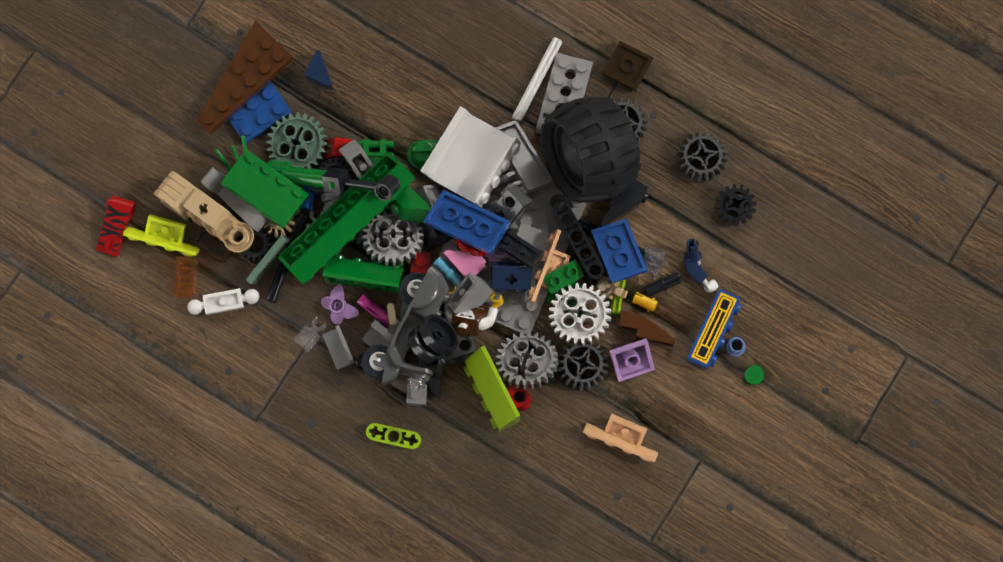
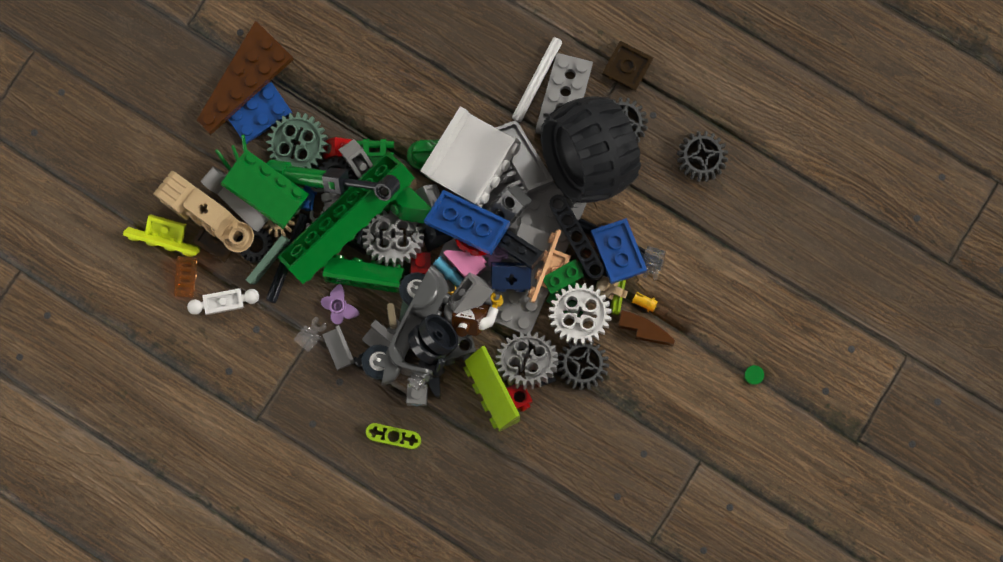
(115, 222): red door -> none
(317, 72): dark blue slope -> none
(374, 309): dark pink pin -> none
(623, 435): light nougat bracket -> none
(626, 202): black slope -> none
(632, 360): lavender slope -> none
(663, 284): black axle -> none
(693, 266): dark blue arm -> none
(713, 329): brick -> none
(731, 351): medium blue piece -> none
(732, 197): black gear -> none

